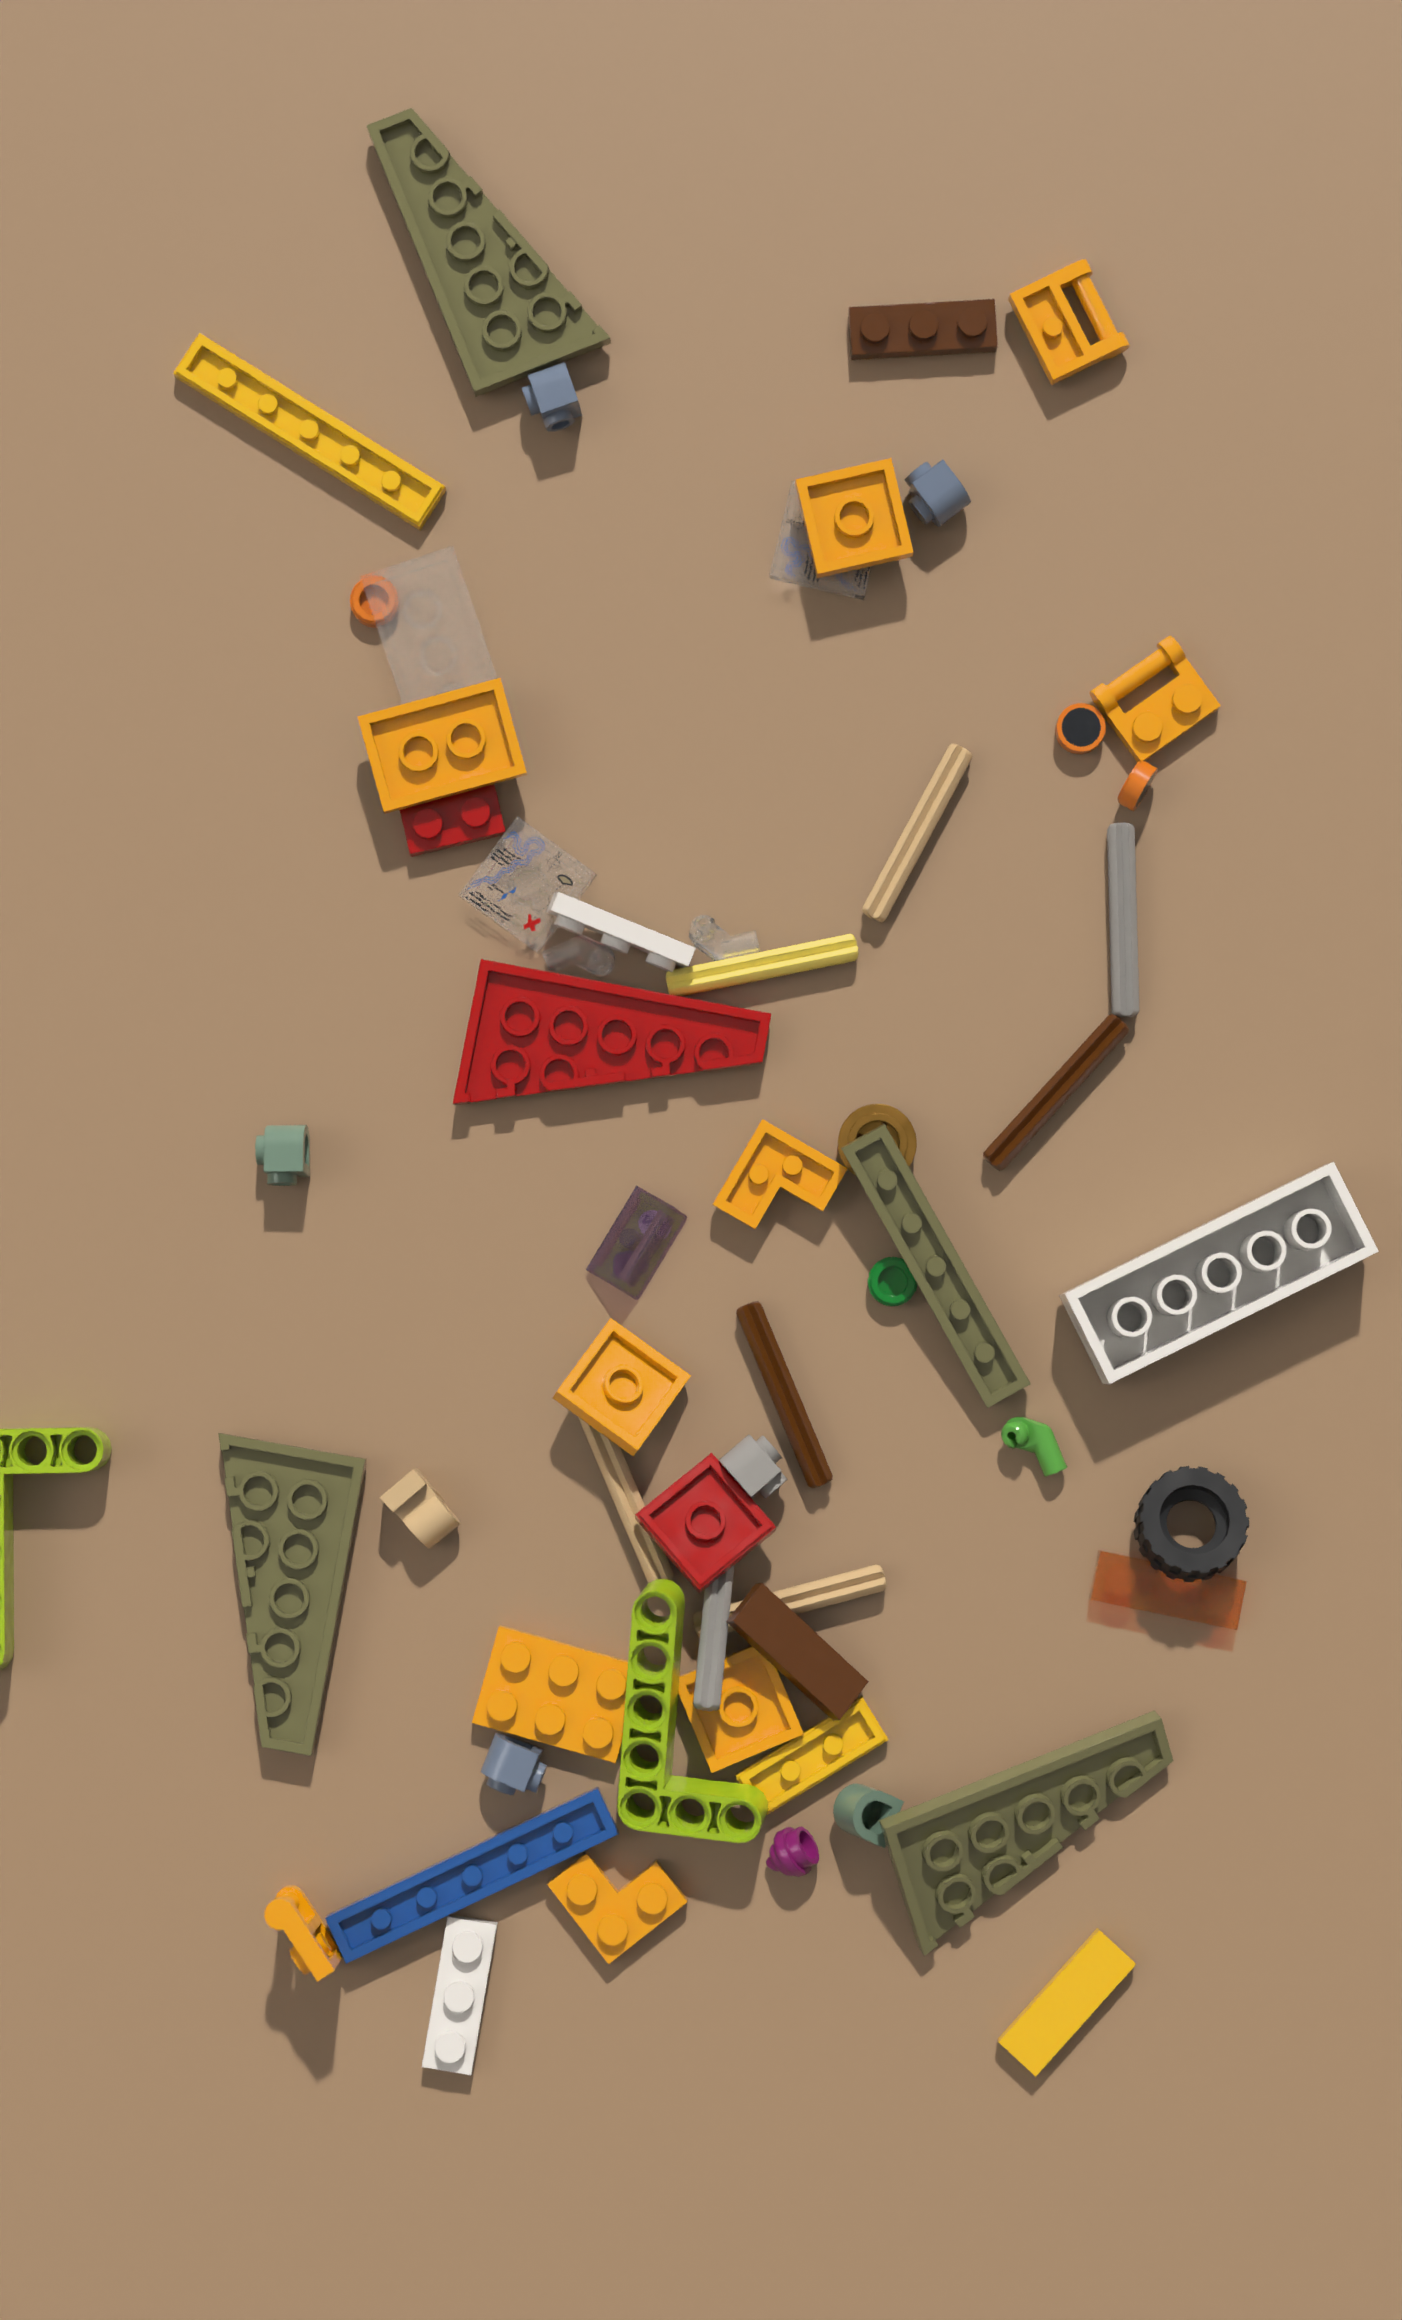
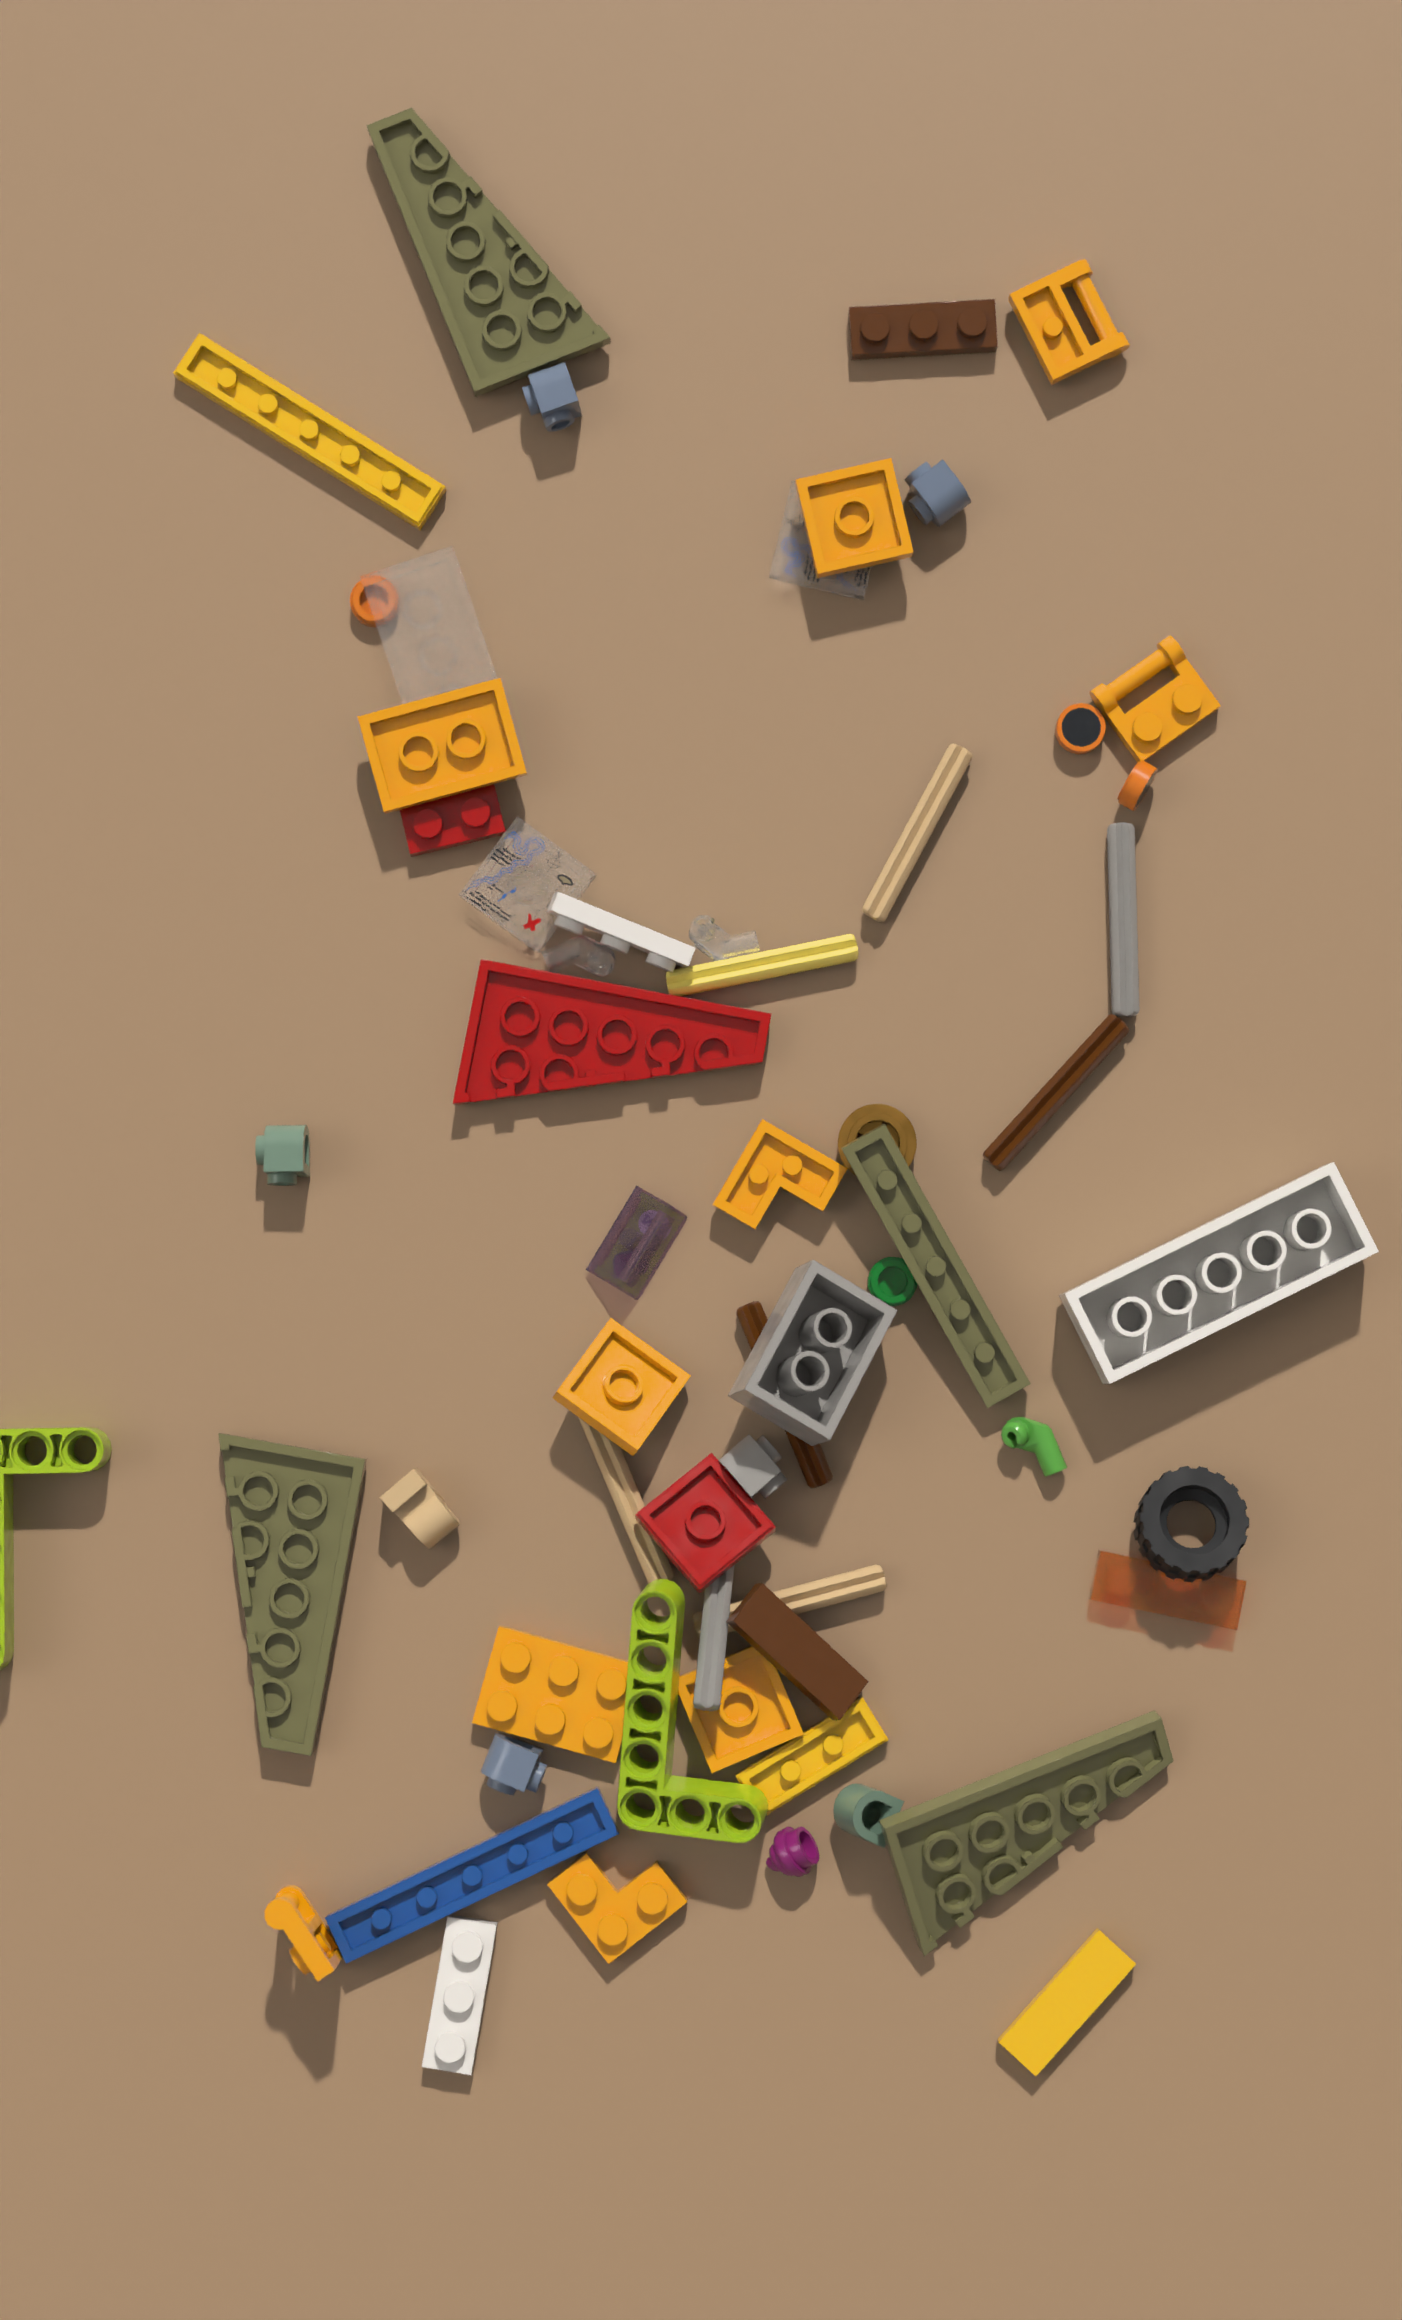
(812, 1353): none -> light grey brick

